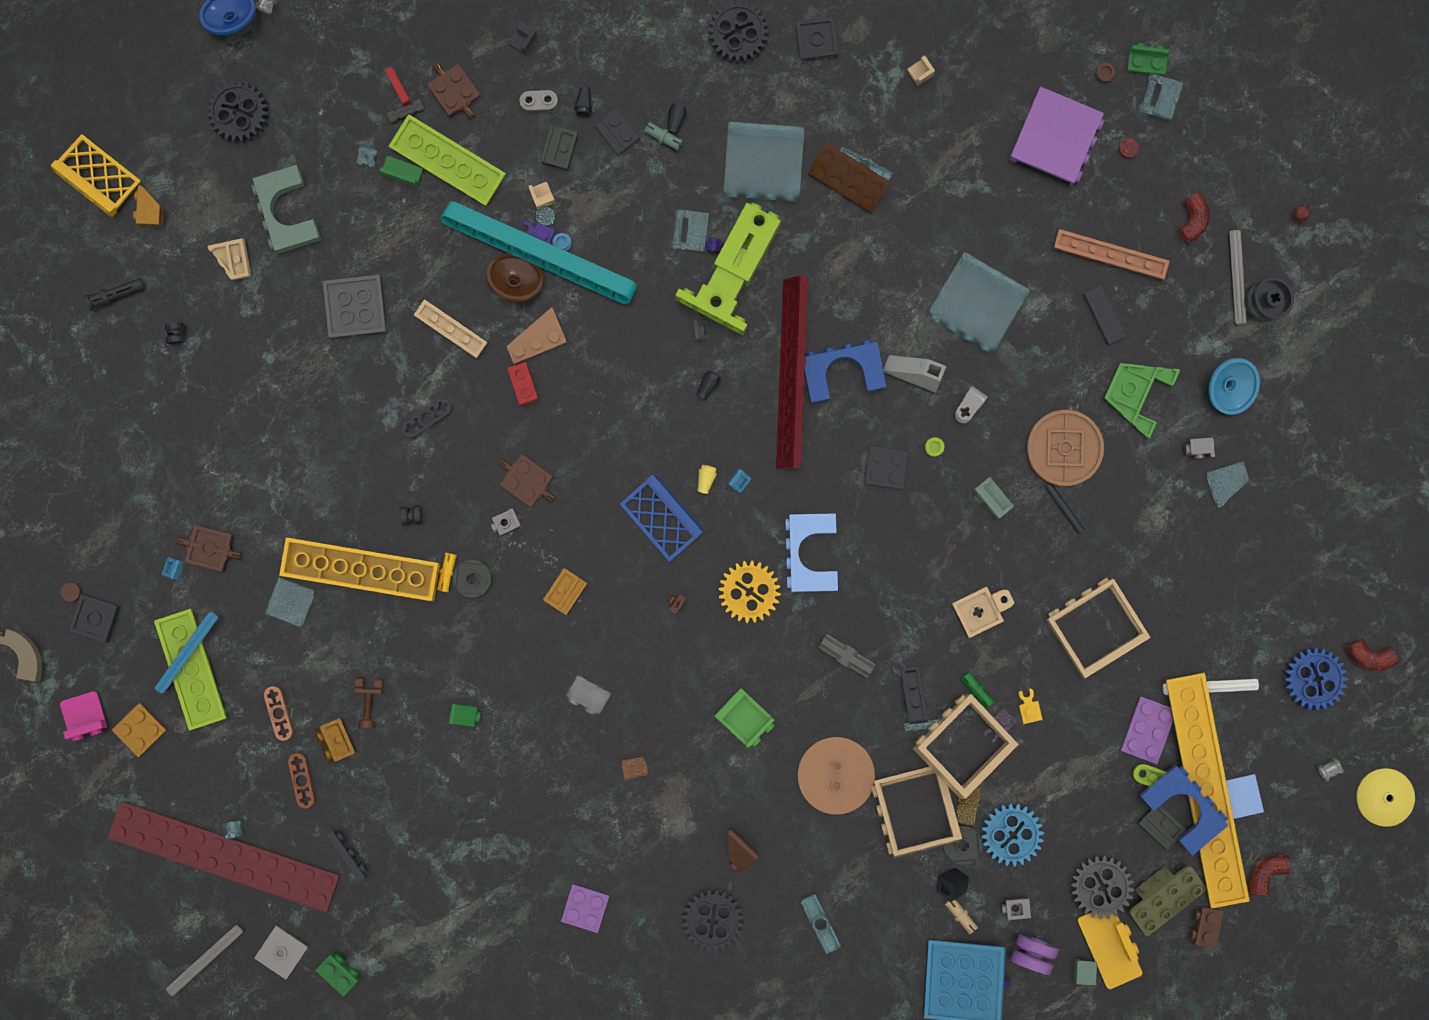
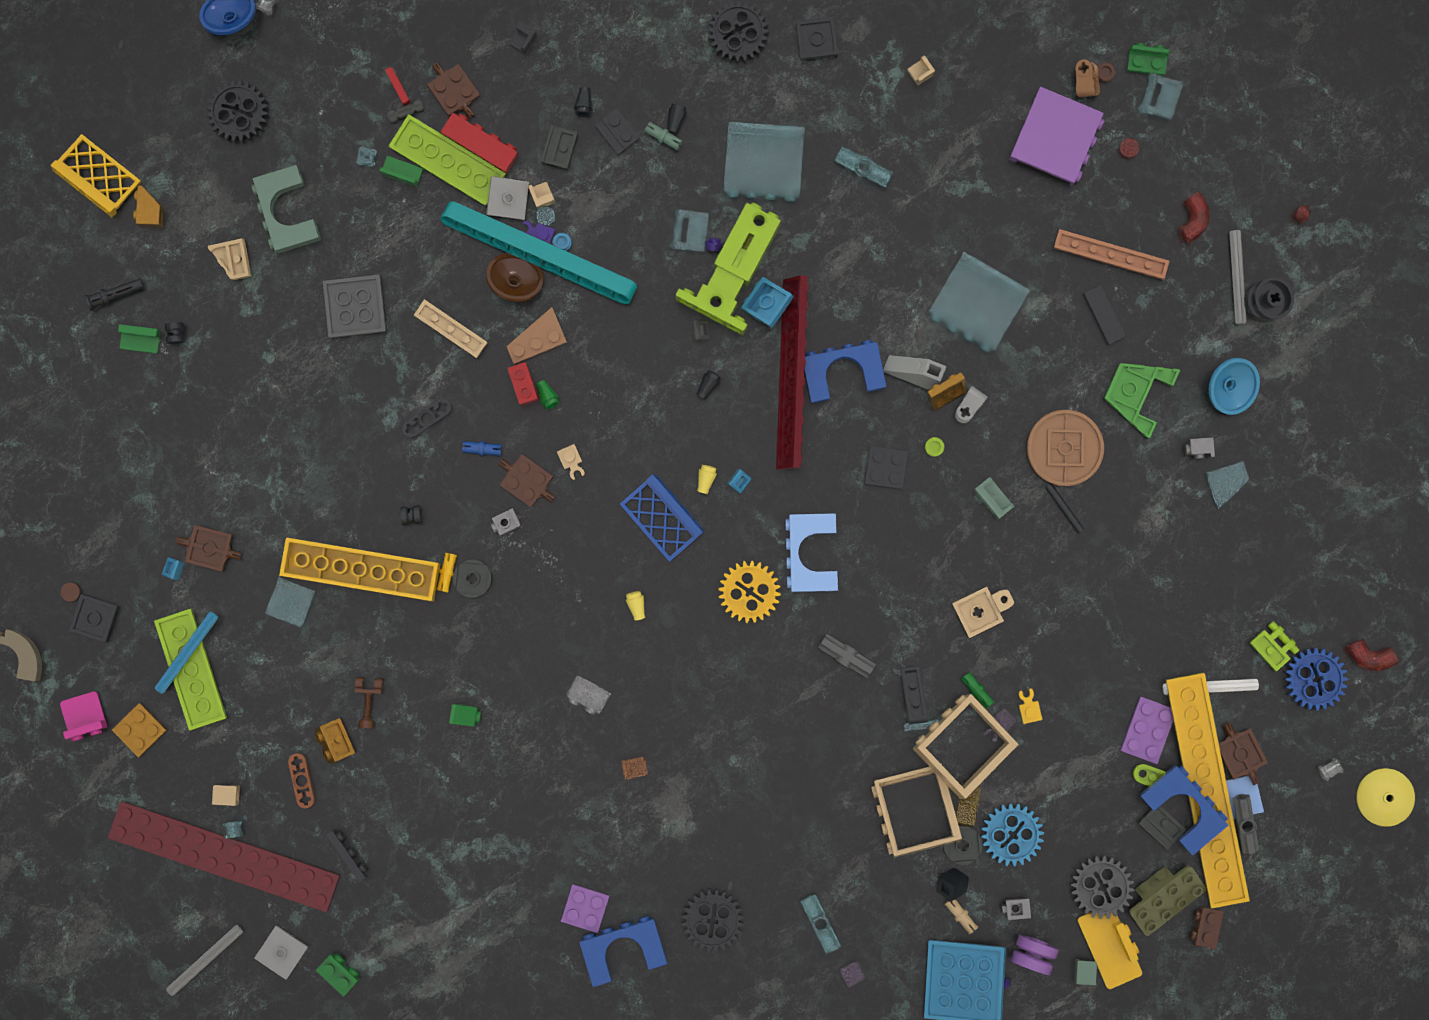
(139, 338): none -> green panel
(226, 795): none -> tan panel
(269, 701): nougat beam -> none
(480, 143): none -> red brick
(482, 448): none -> blue pin
(507, 198): none -> light grey plate
(538, 102): light grey plate -> none
(547, 395): none -> green cone
(565, 591): pearl gold plate -> none
(570, 459): none -> tan plate
(635, 602): none -> light yellow cone
(643, 932): none -> blue arch
(676, 603): reddish brown plate -> none
(739, 852): reddish brown slope -> none
(745, 718): bright green panel -> none
(766, 302): none -> dark azure plate
(836, 775): medium nougat plate -> none
(849, 177): reddish brown plate -> none
(852, 973): none -> clear purple plate
(947, 391): none -> pearl gold plate
(1087, 81): none -> medium nougat piece
(1116, 653): tan window -> none
(1241, 754): none -> reddish brown plate
(1244, 813): none -> dark grey piece
(1265, 871): clear red cylinder -> none
(1270, 650): none -> lime plate

